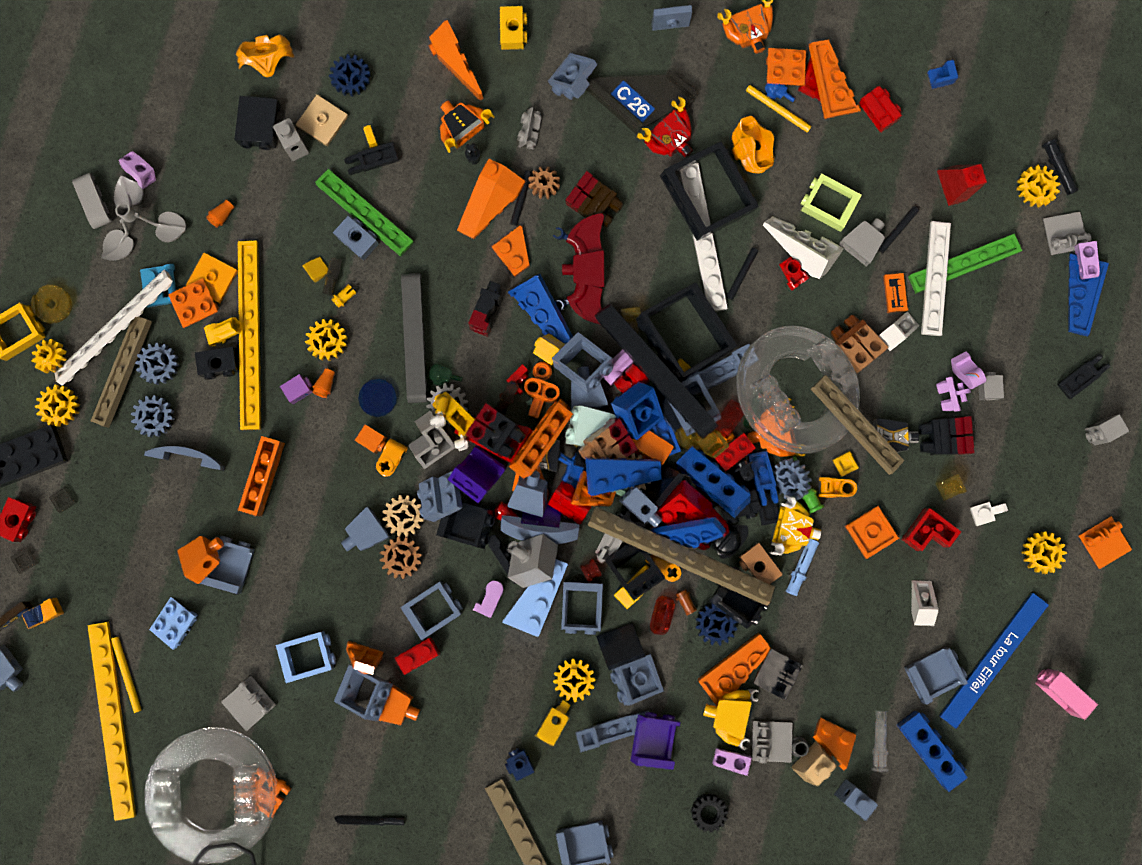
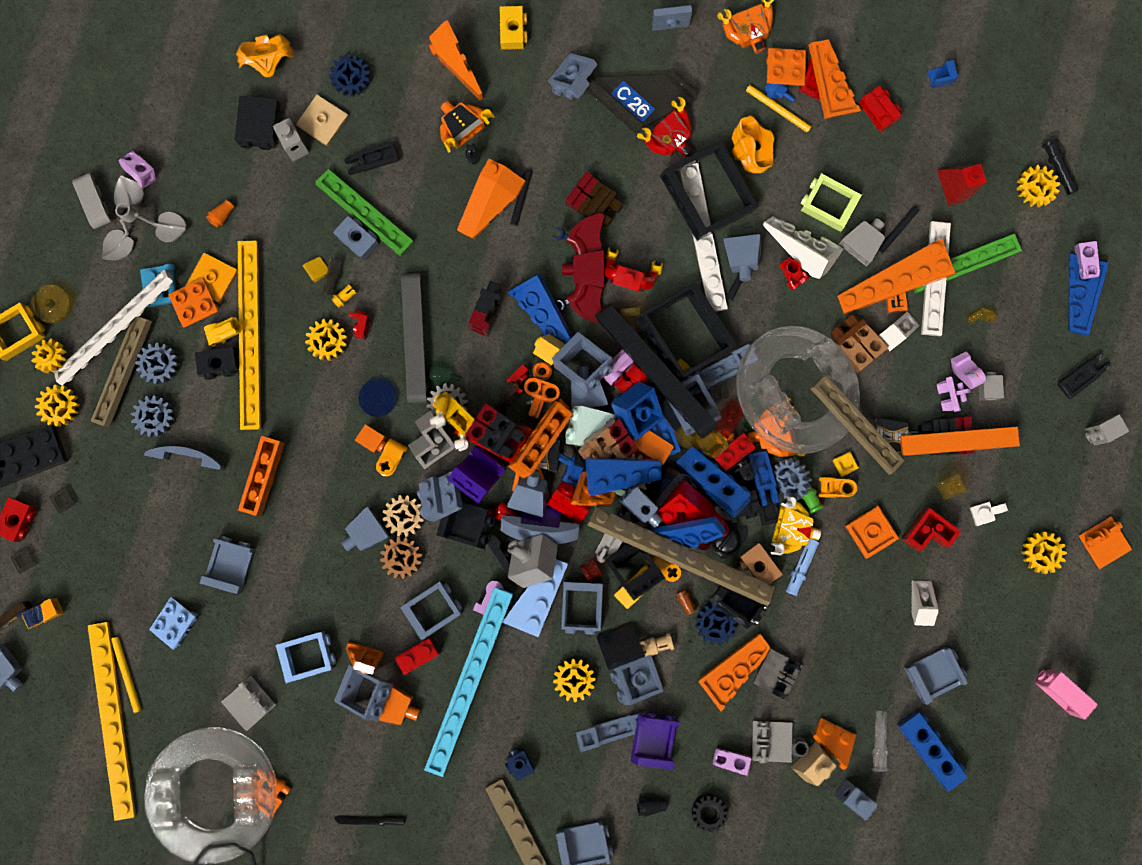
(200, 557): orange torso -> none
(297, 388): medium lavender brick -> none
(324, 383): orange cone -> none
(360, 328): none -> red bracket
(370, 136): yellow tile -> none
(468, 681): none -> medium azure plate
(513, 251): orange wing -> none
(526, 135): light grey hinge -> none
(537, 185): medium nougat gear -> none
(548, 731): yellow torso -> none
(630, 277): none -> red torso
(650, 806): none -> black cone
(655, 645): none -> tan piece
(662, 615): clear red plate -> none
(732, 716): yellow torso -> none
(744, 254): none -> sand blue torso
(913, 272): none -> orange wing
(959, 441): none -> orange tile
(982, 314): none -> clear yellow arm
(994, 660): blue tile -> none
(1065, 232): light grey hinge -> none

